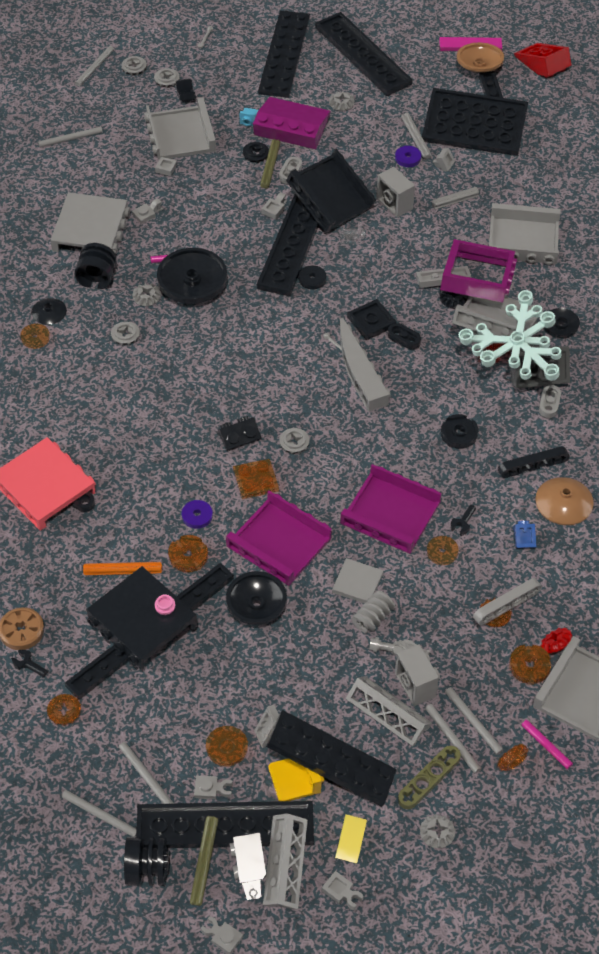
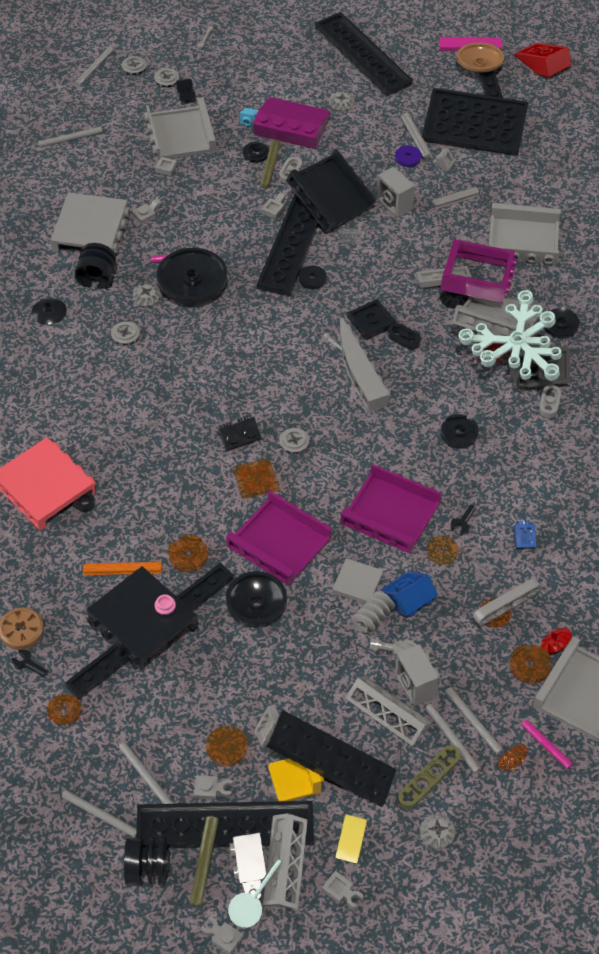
(35, 342): clear orange piece -> none
(201, 520): dark purple piece -> none
(246, 907): none -> light aqua piece
(284, 54): black plate -> none
(410, 592): none -> blue slope
(533, 462): black beam -> none
(564, 508): medium nougat dish -> none

